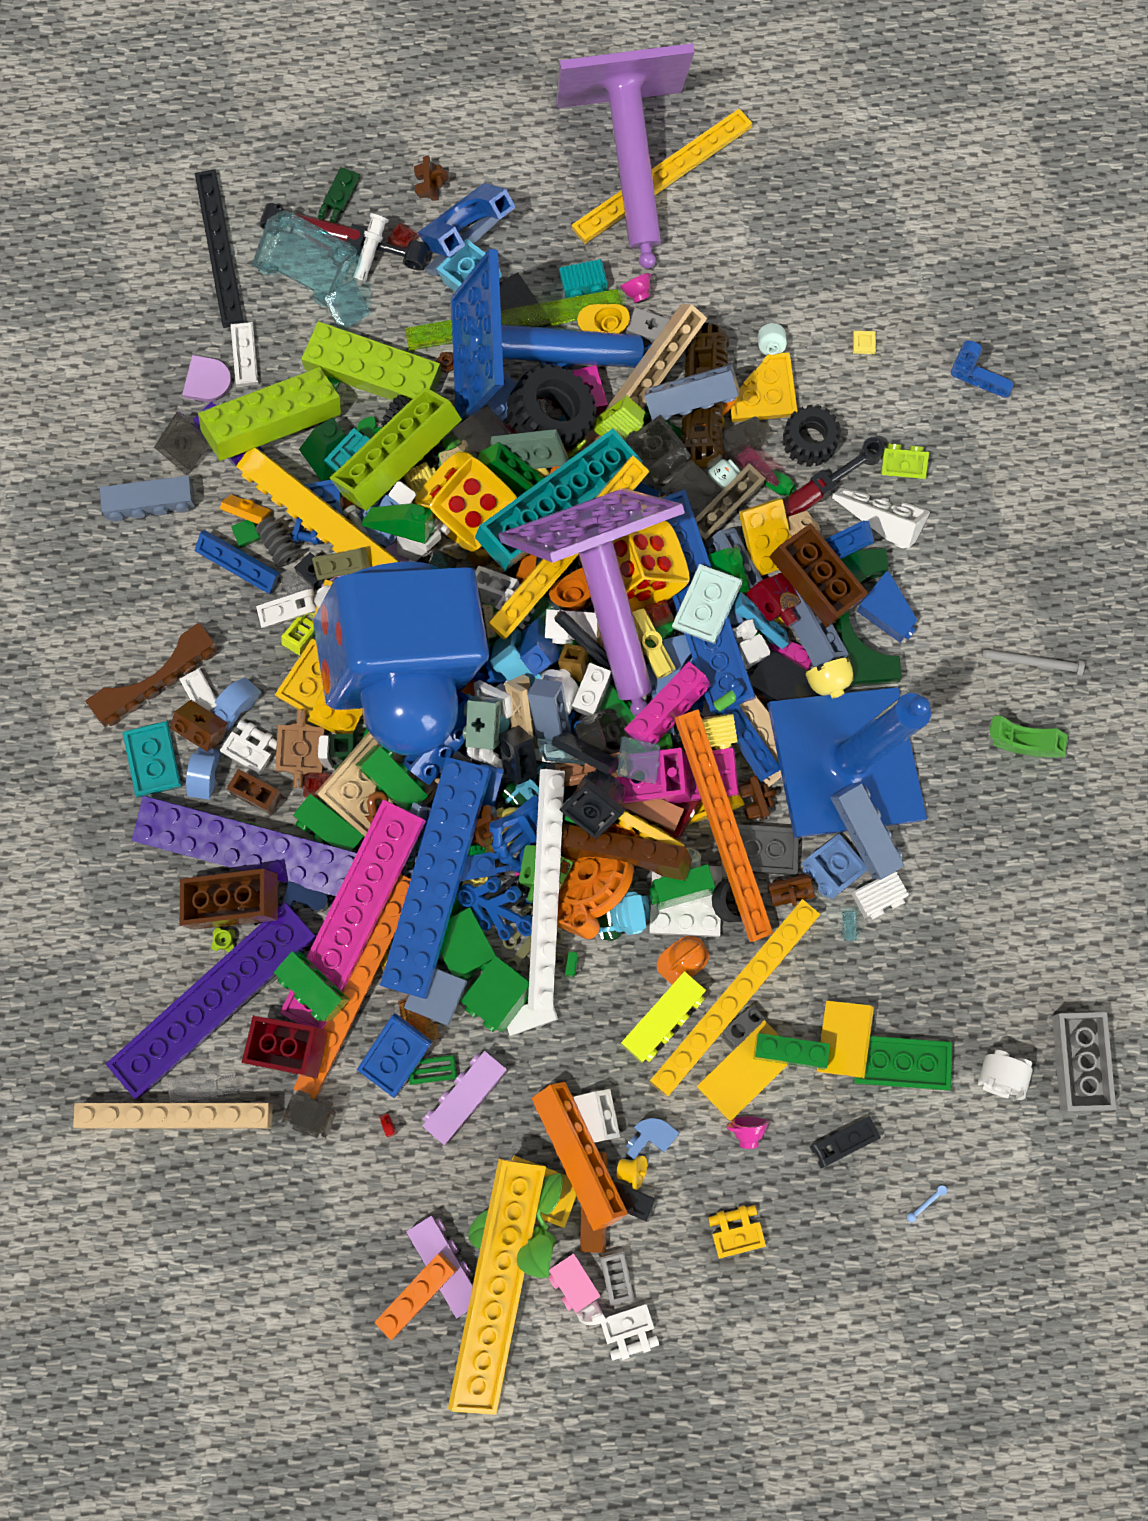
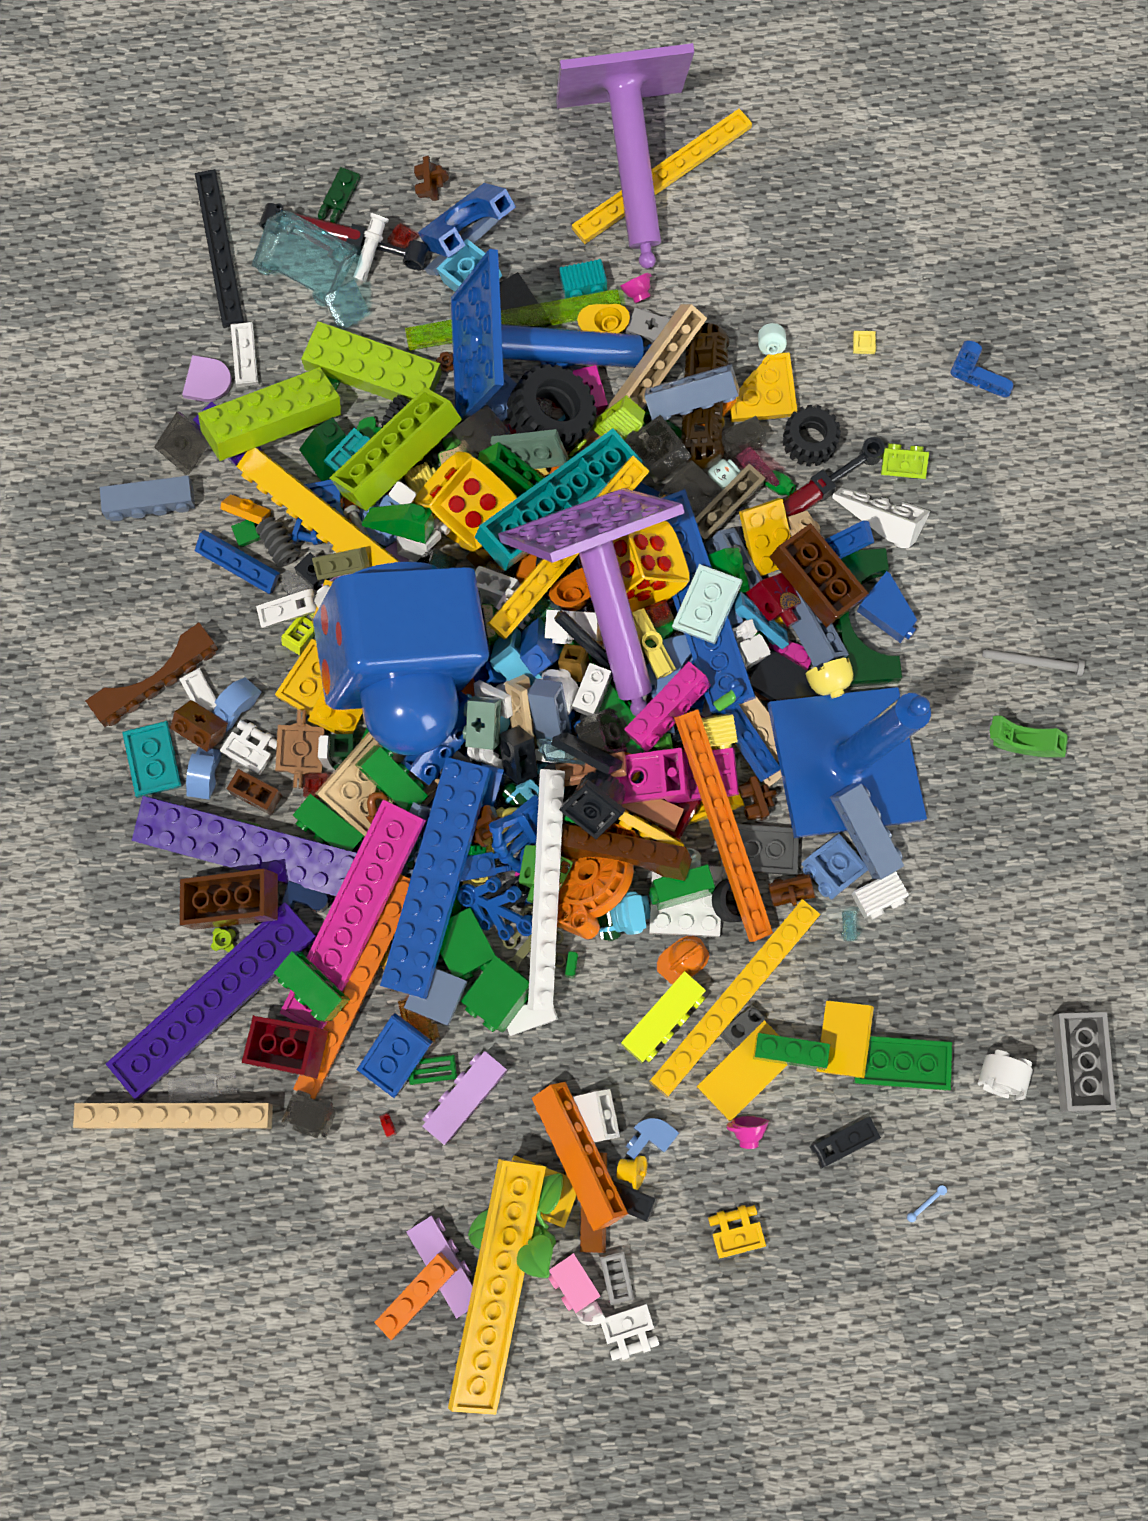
(638, 760): clear light blue piece -> none

